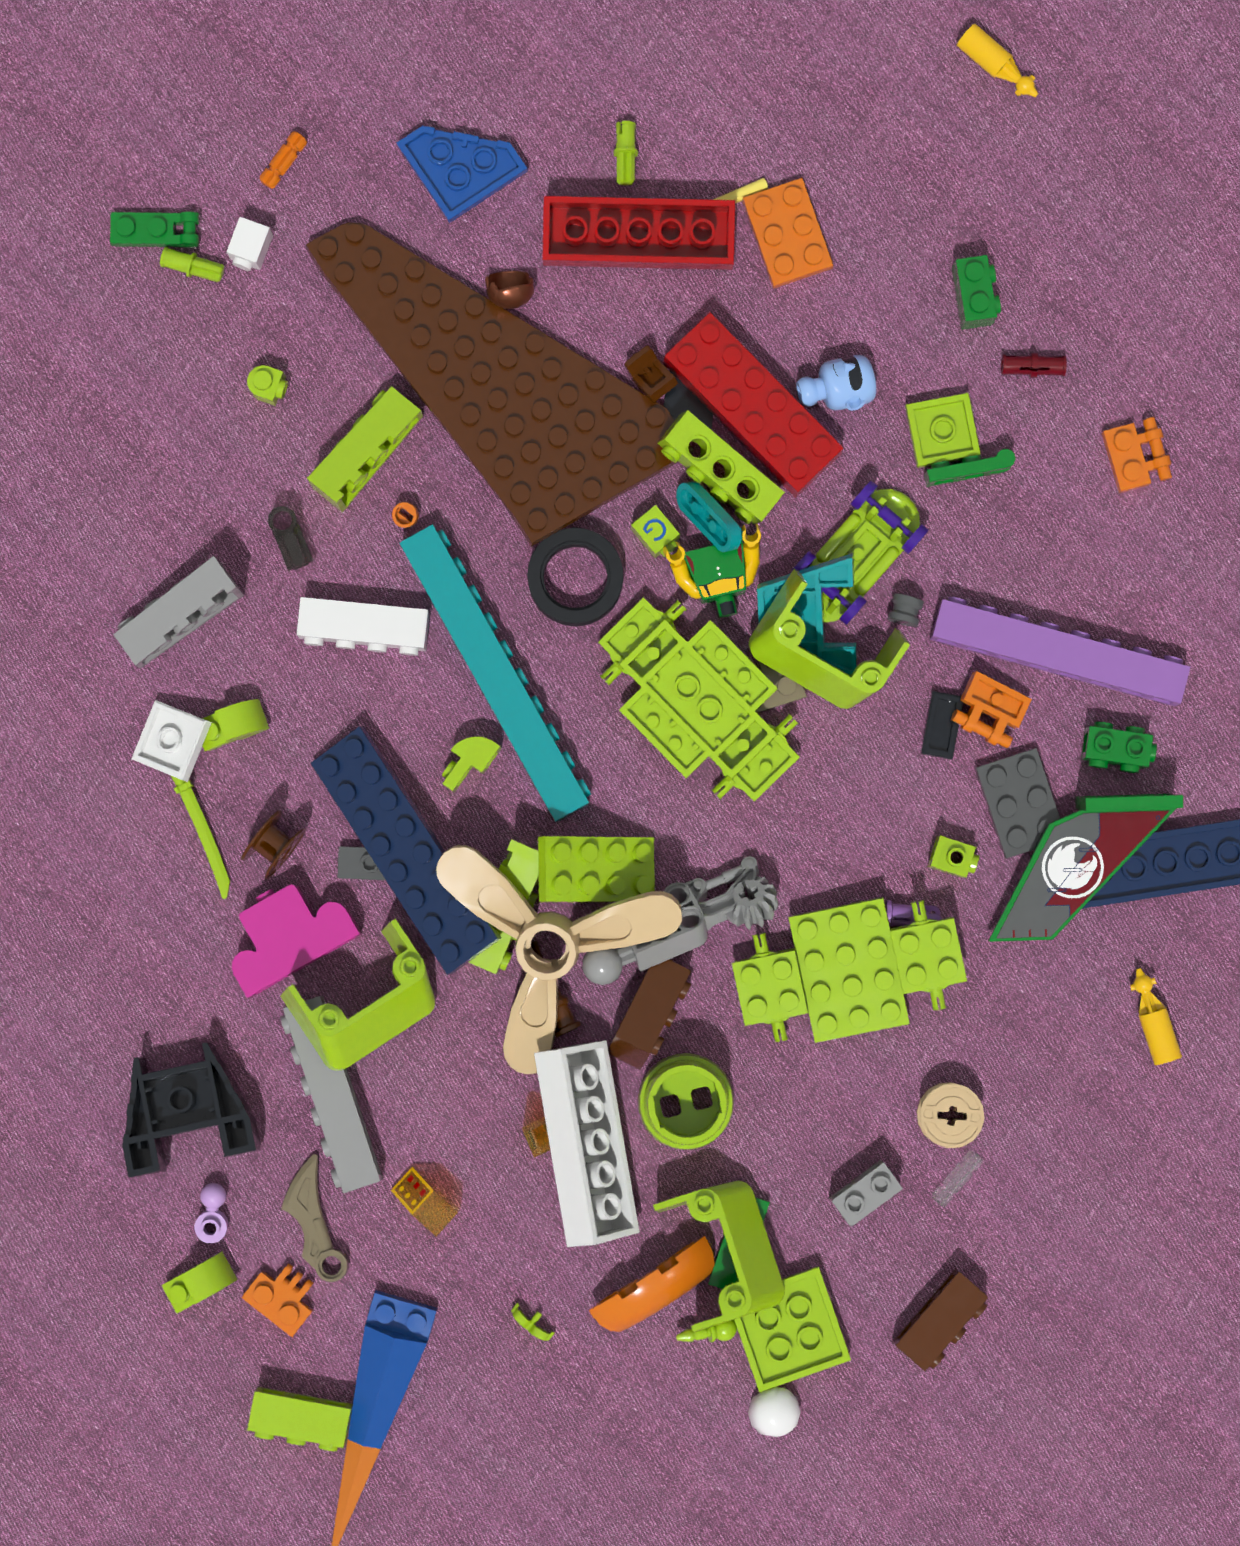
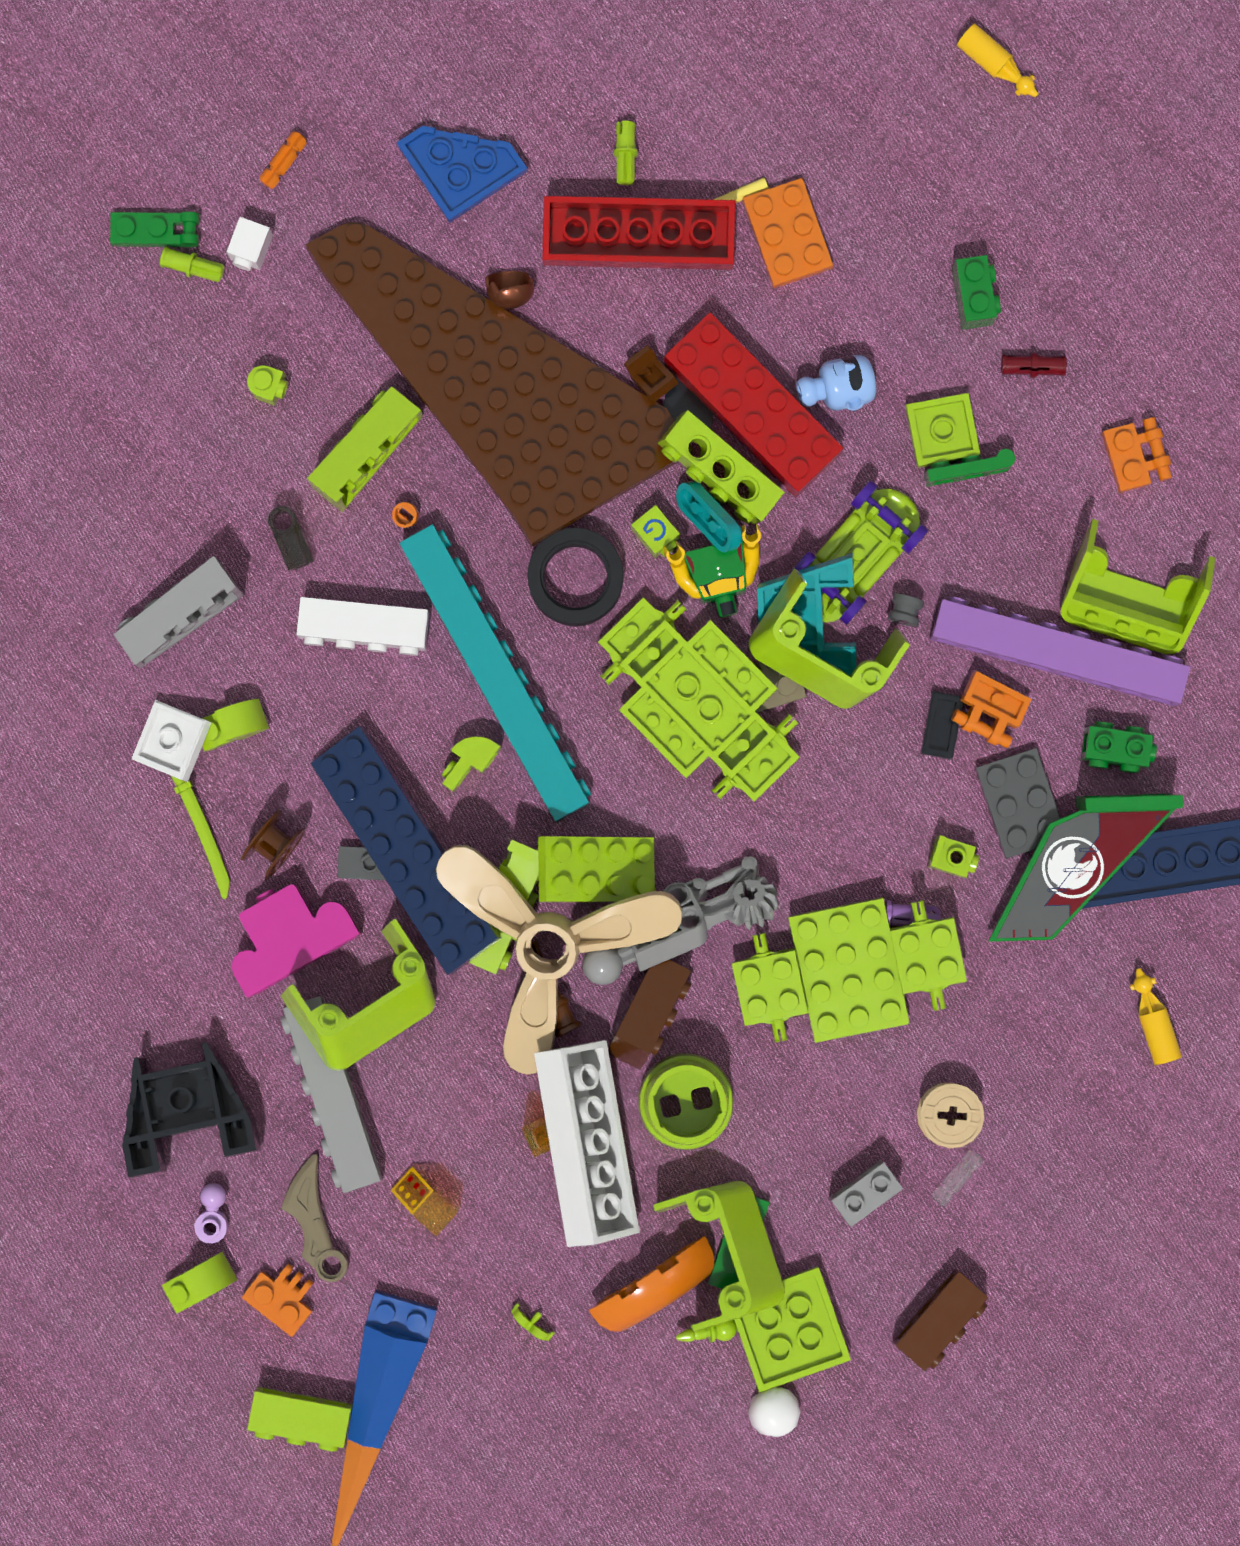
(1131, 608): none -> lime windscreen

